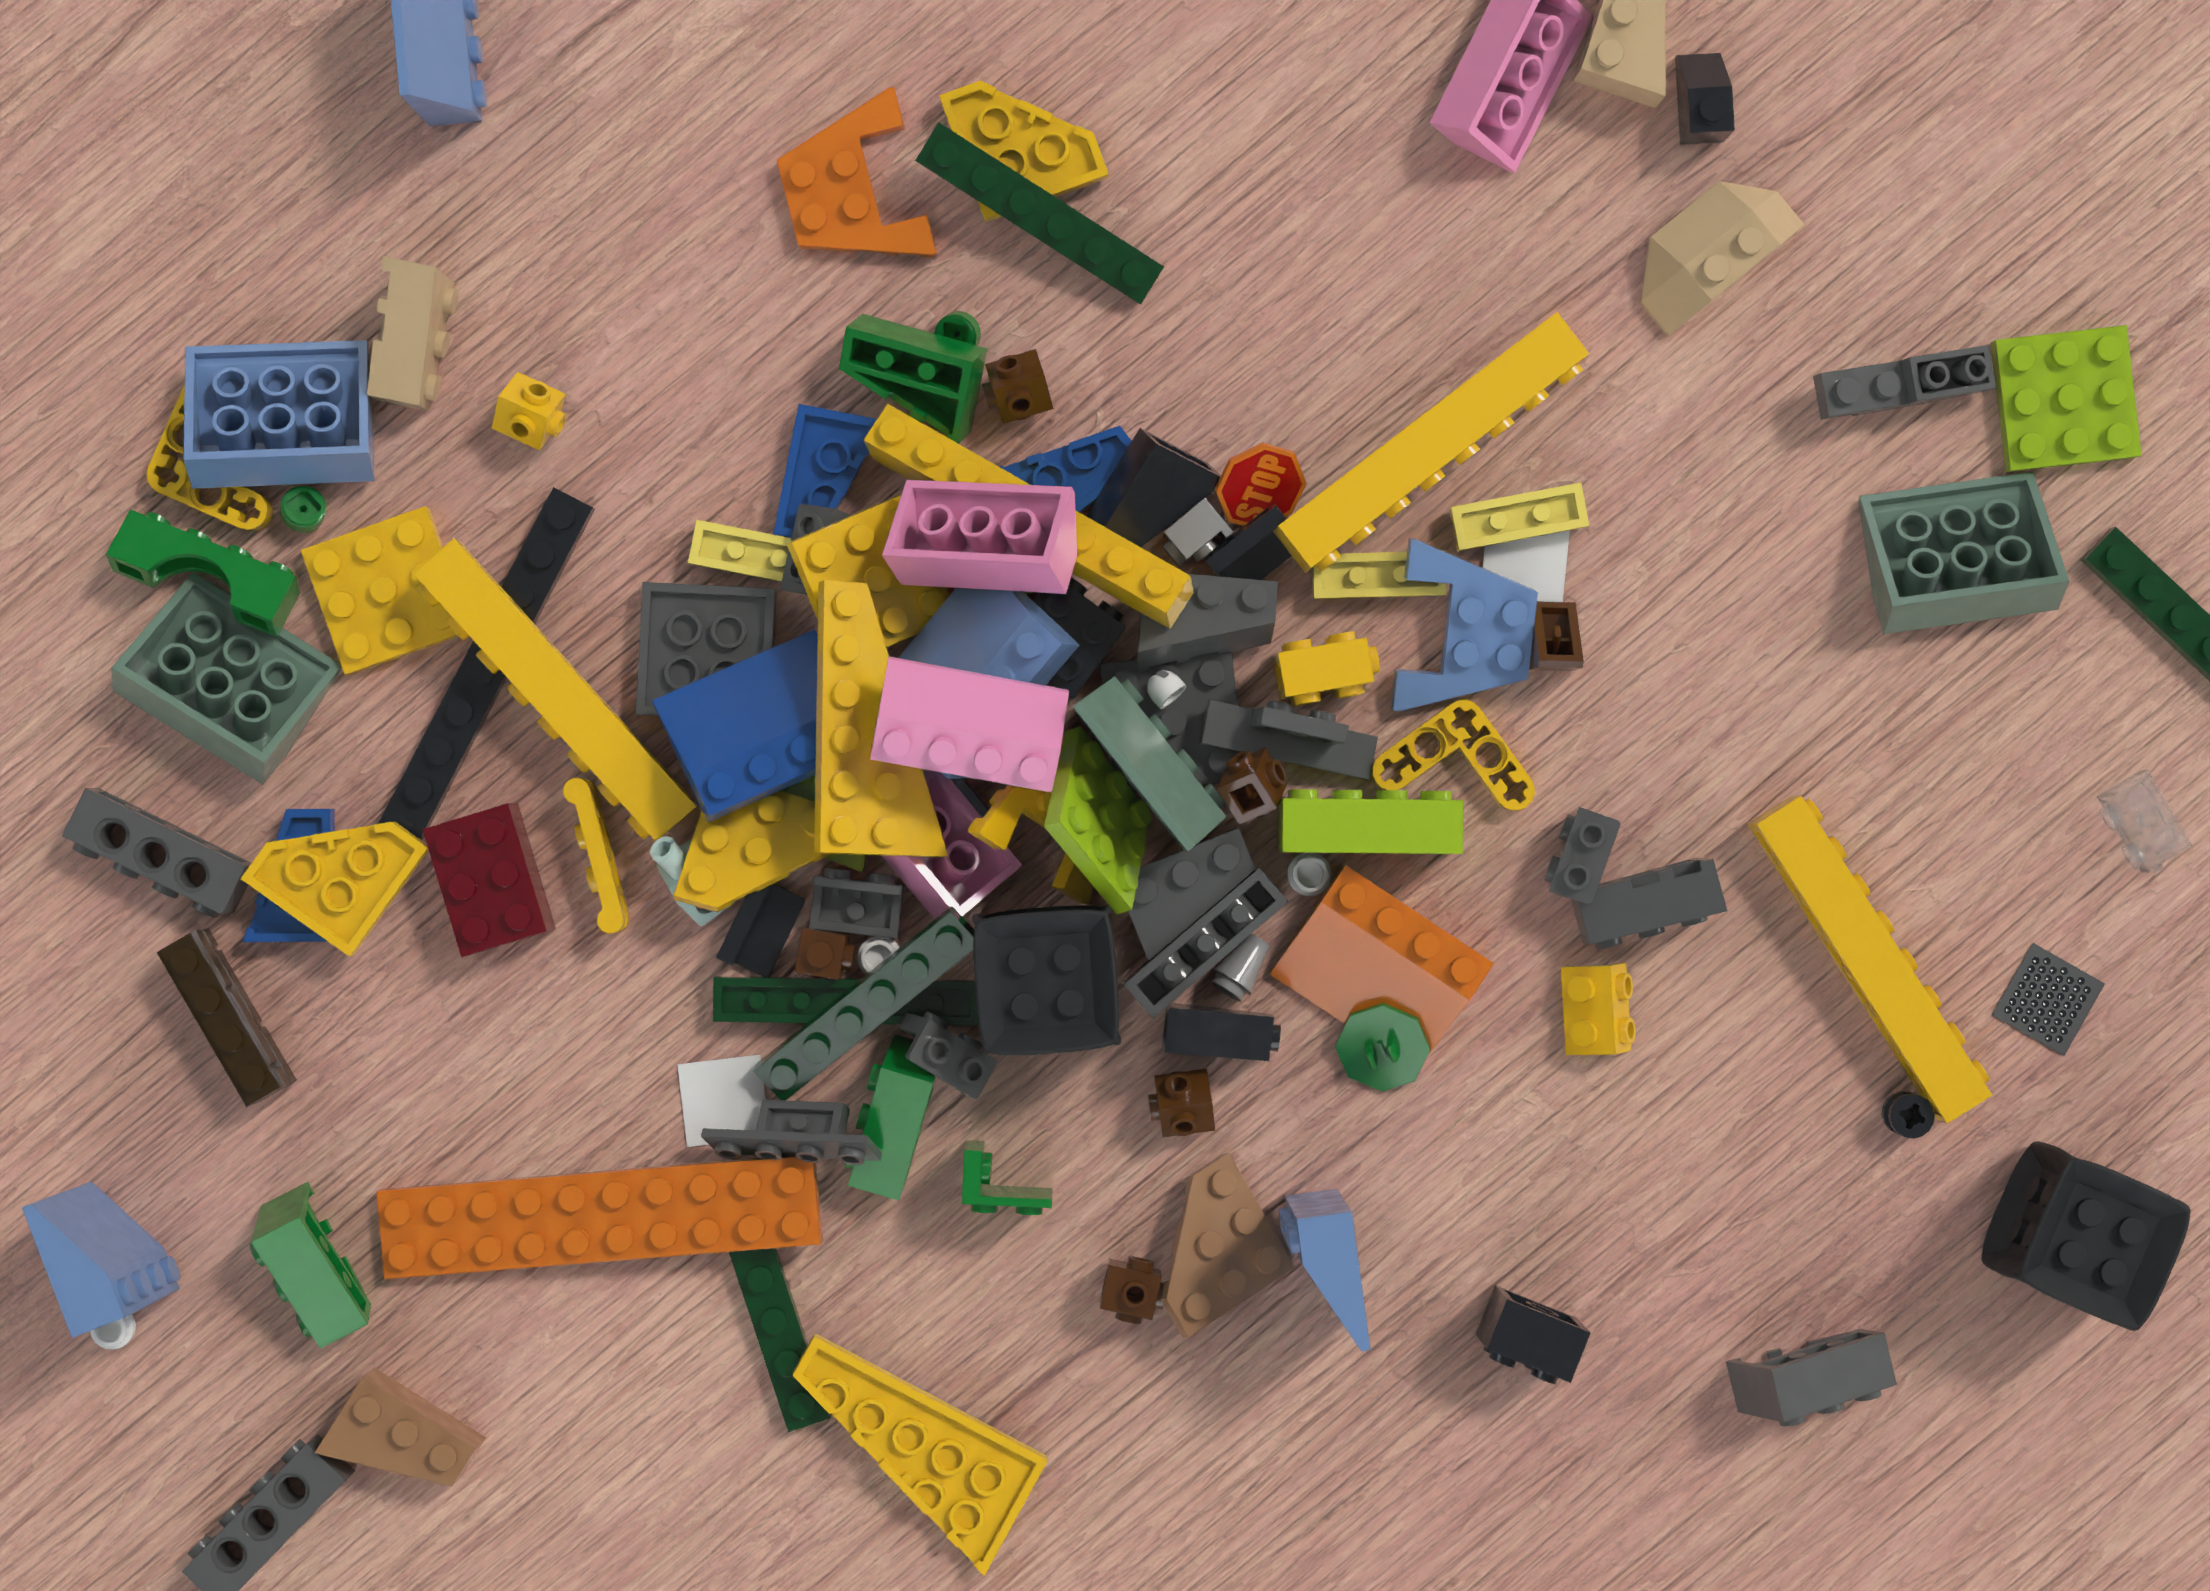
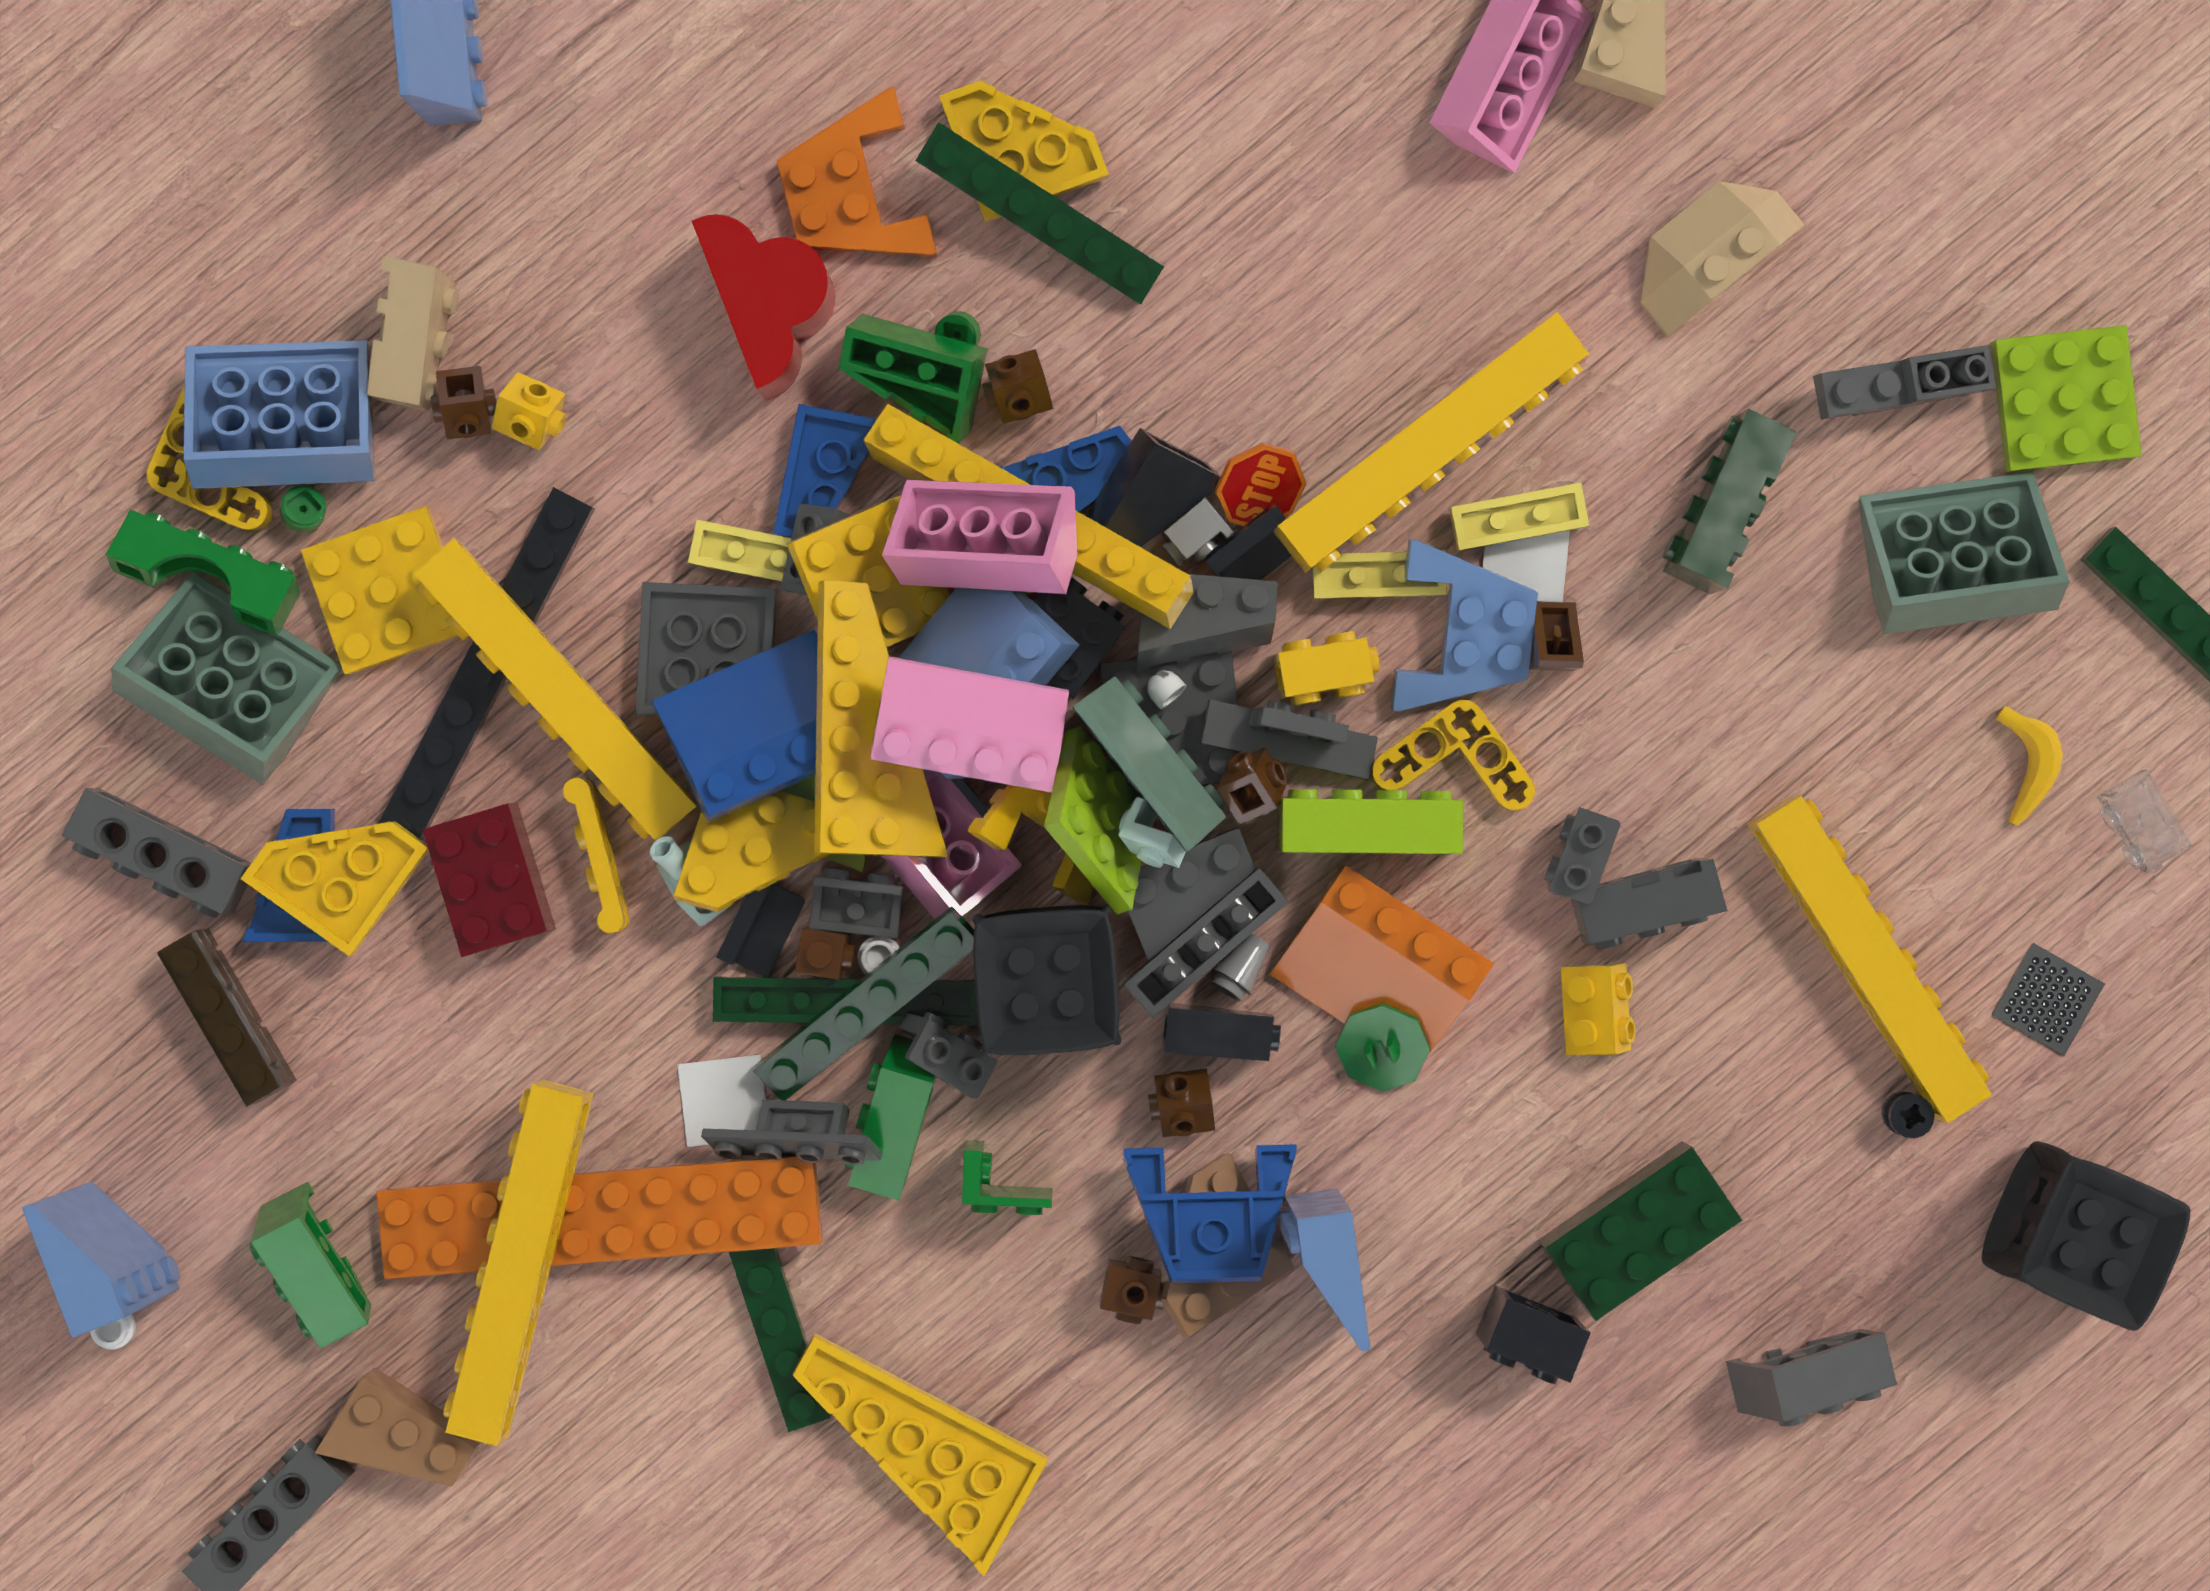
(463, 402): none -> reddish brown brick
(518, 1261): none -> yellow brick
(771, 294): none -> red brick
(1149, 844): none -> light aqua bracket
(1212, 1233): none -> blue wing
(1309, 874): white plate -> none
(1640, 1230): none -> dark green brick
(1703, 99): black slope -> none
(1728, 501): none -> dark green wedge
(2044, 760): none -> yellow piece

